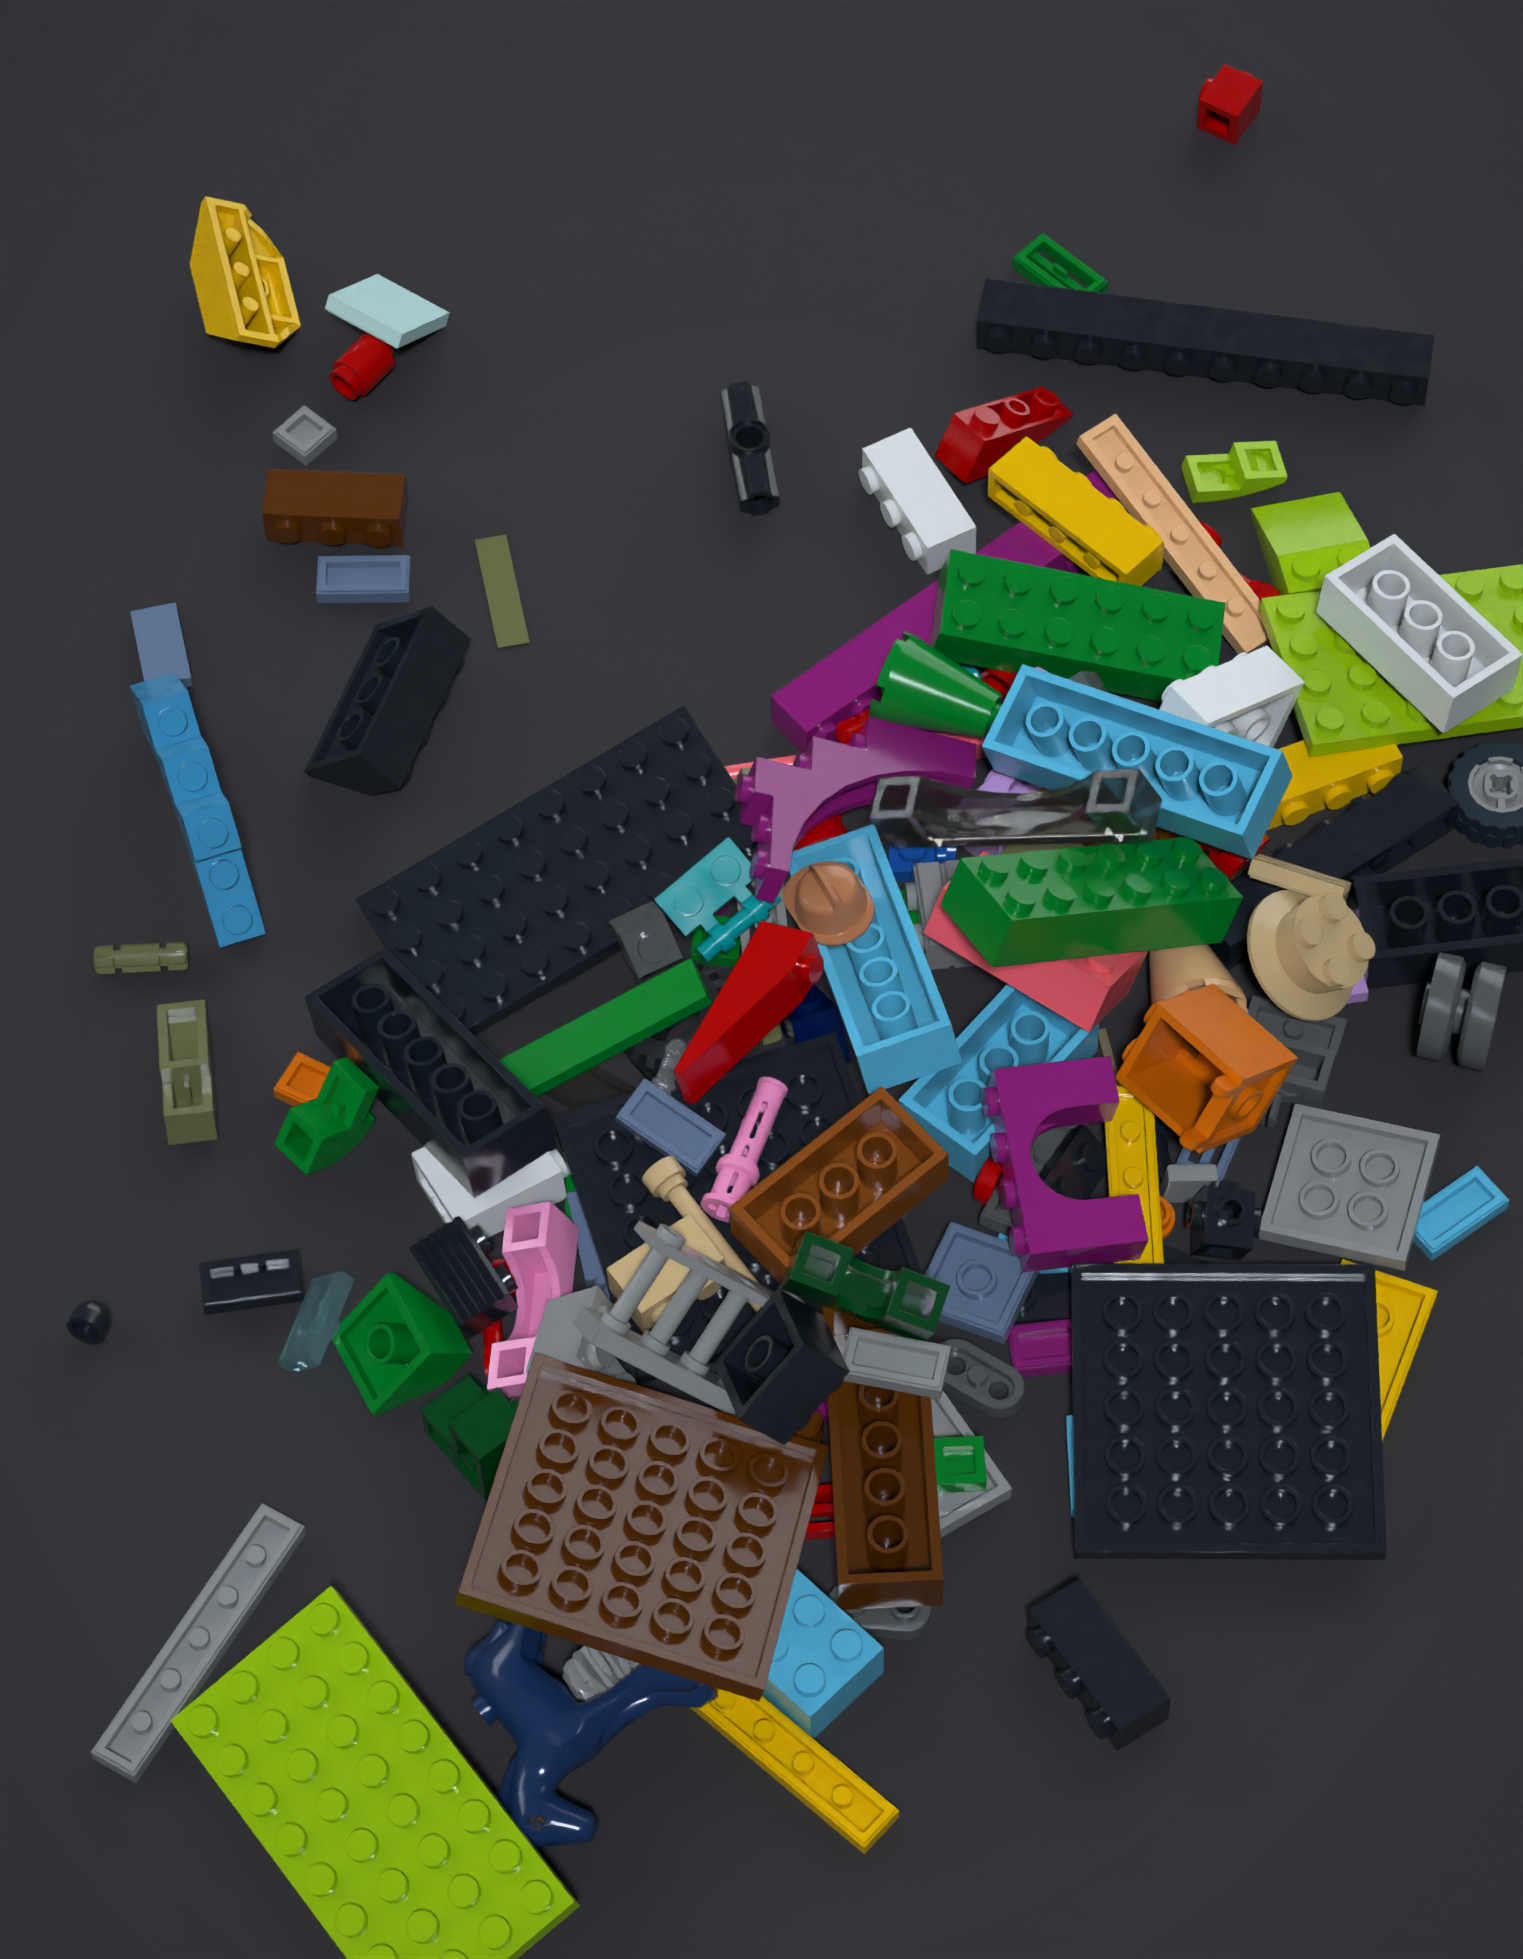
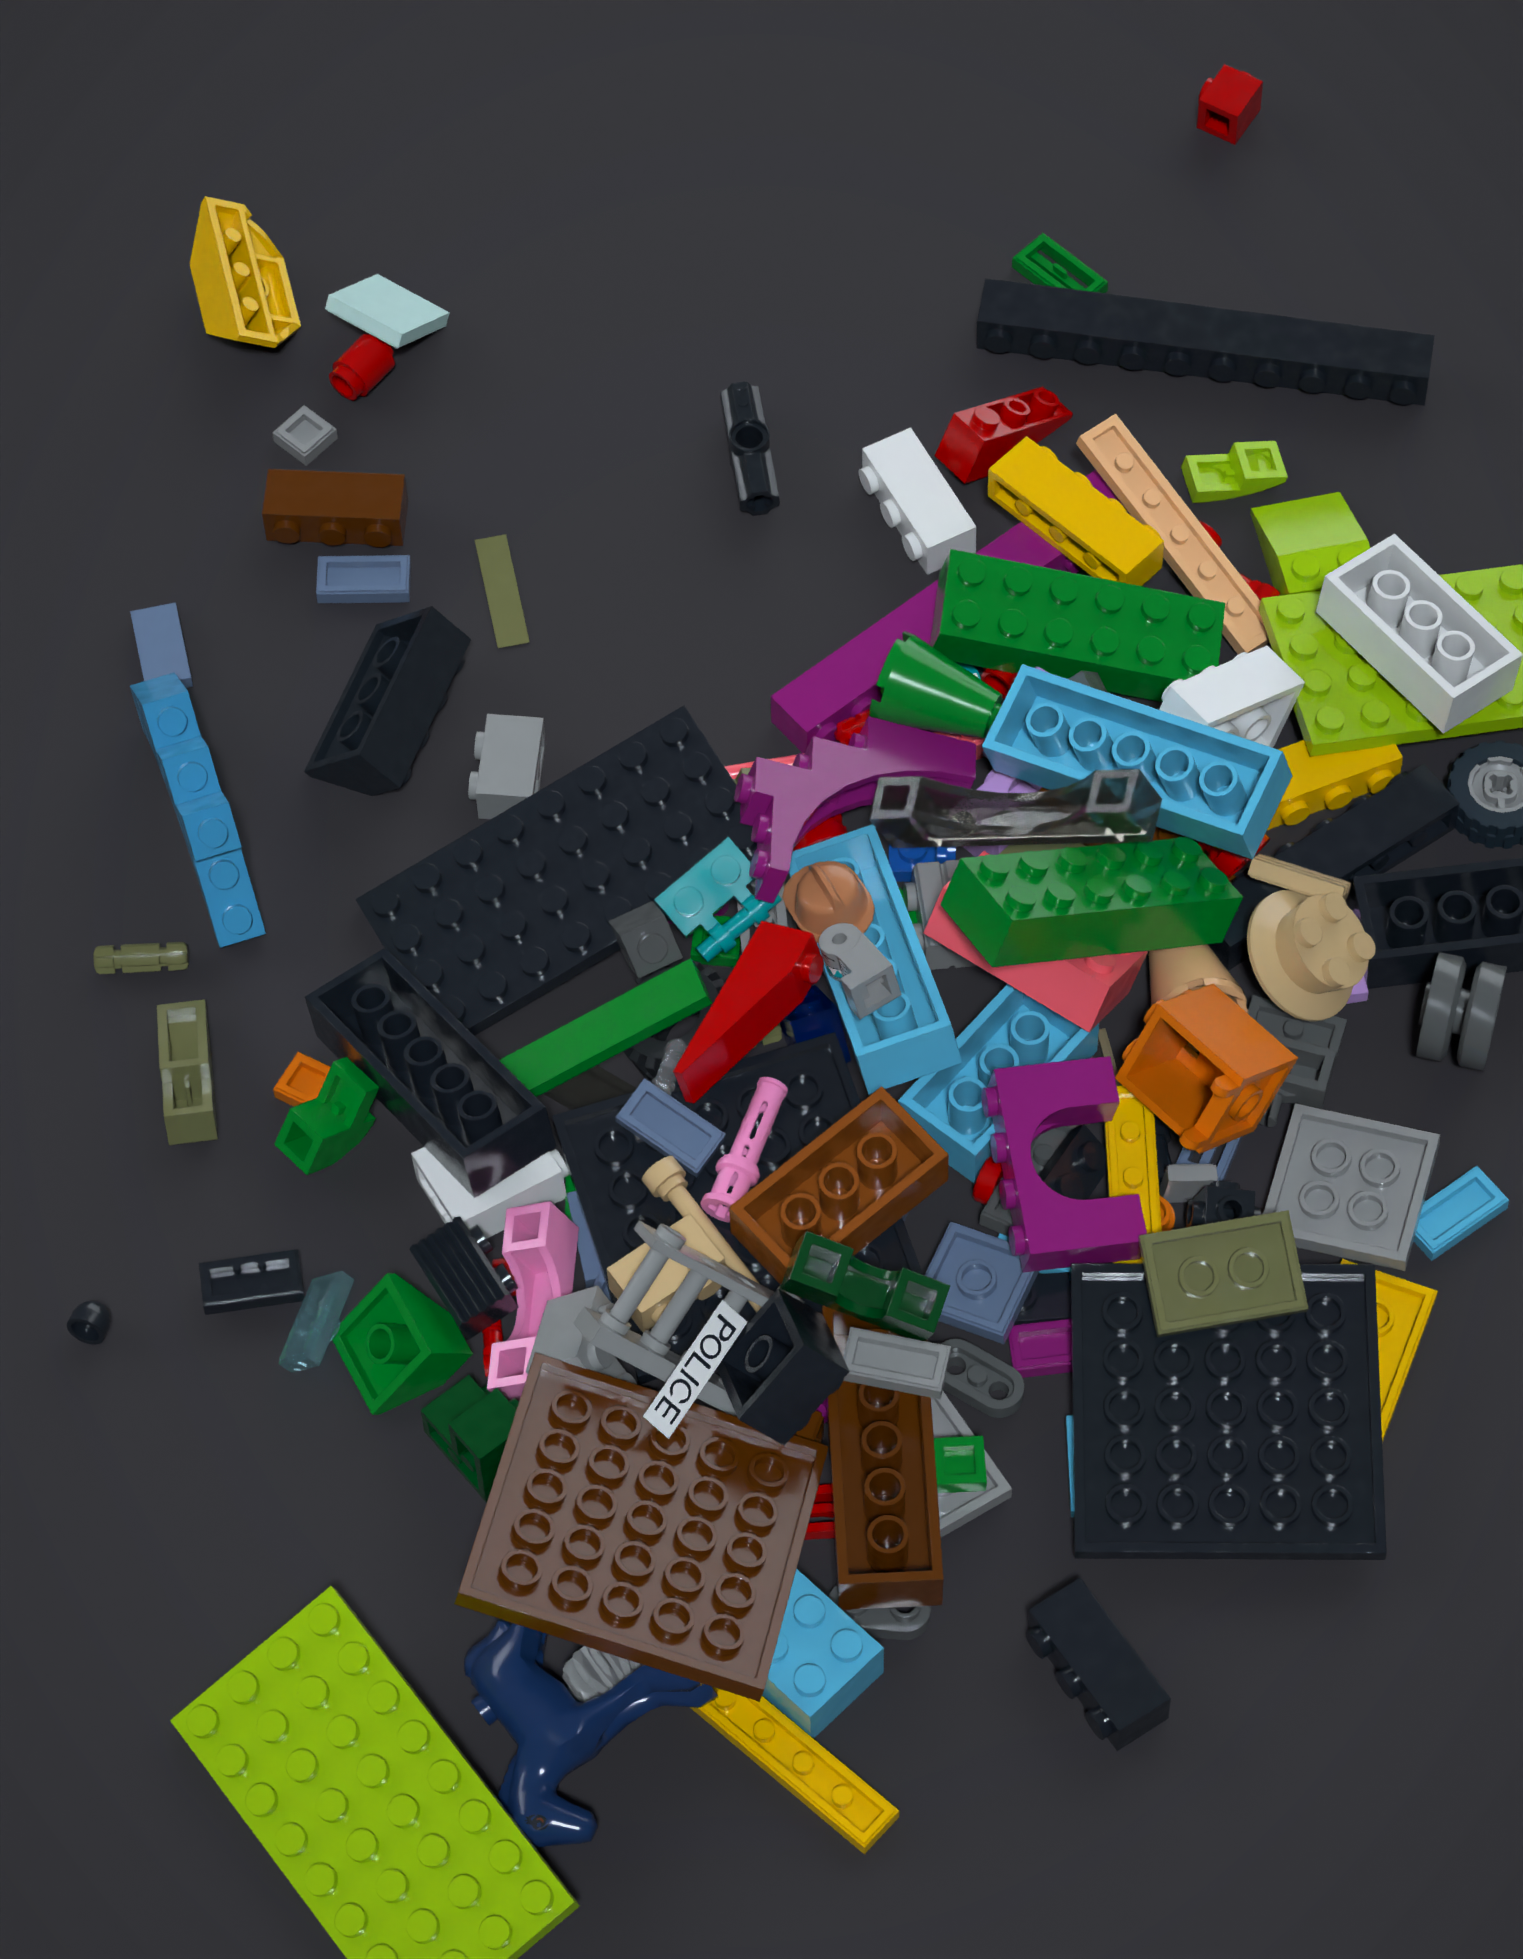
(198, 1643): light grey tile -> none
(510, 763): none -> light grey brick
(695, 1369): none -> white sticker
(861, 968): none -> light grey leg
(1223, 1273): none -> olive tile

